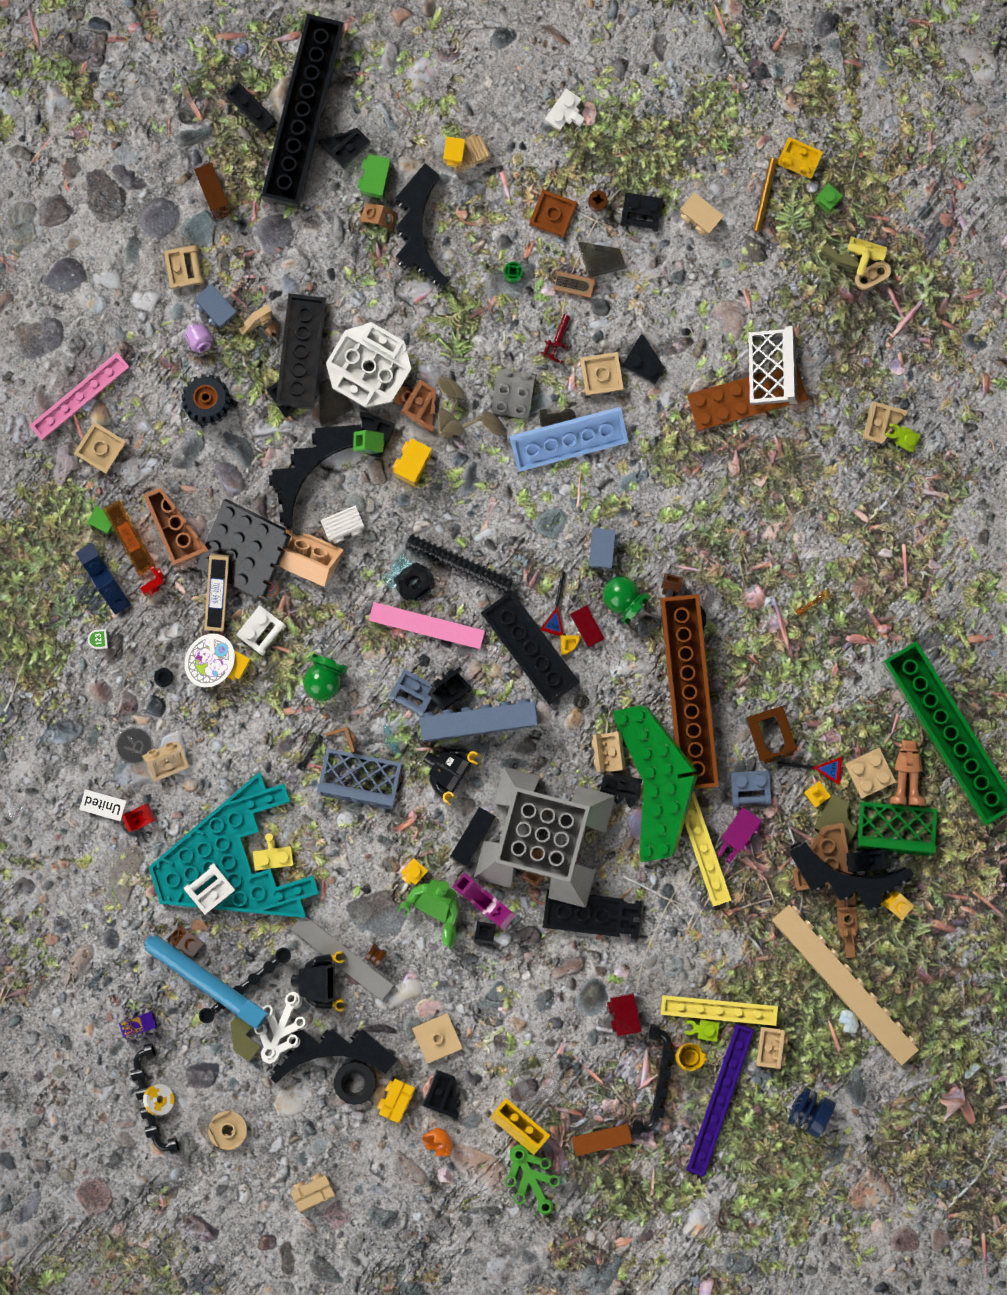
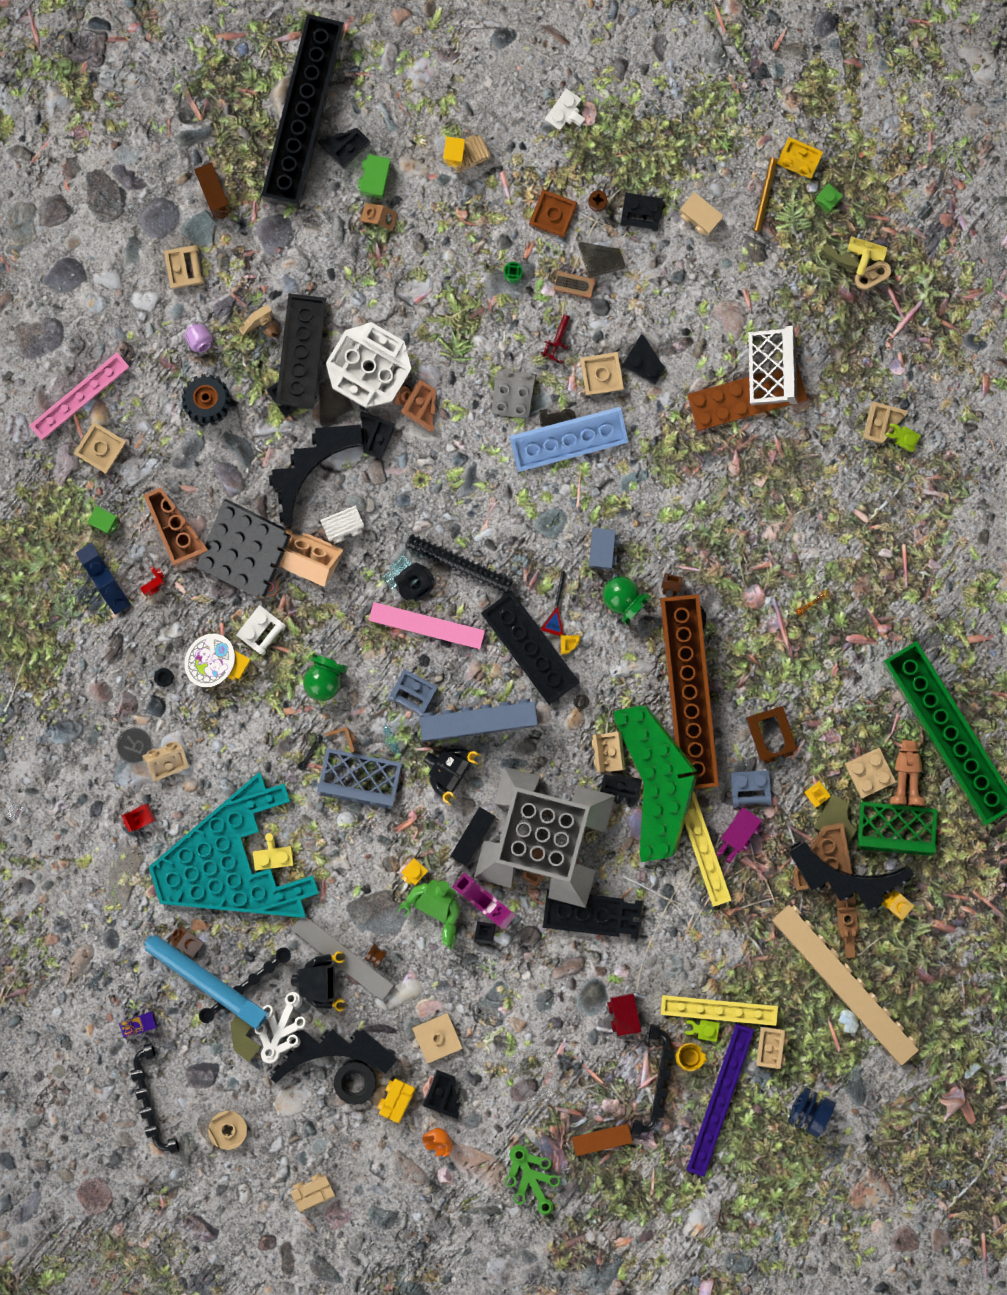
(98, 639): tile -> none
(102, 805): white sticker -> none
(128, 537): clear orange tile -> none
(166, 1099): piece -> none
(214, 893): white plate -> none
(215, 306): sand blue brick -> none
(216, 592): tile -> none
(251, 108): black tile -> none
(368, 442): bright green brick -> none
(412, 462): yellow brick -> none
(414, 253): black arch -> none
(449, 689): black bracket -> none
(451, 426): dark tan plant -> none
(519, 1126): yellow brick -> none
(587, 626): dark red tile -> none
(829, 769): piece -> none
(868, 860): black bracket -> none

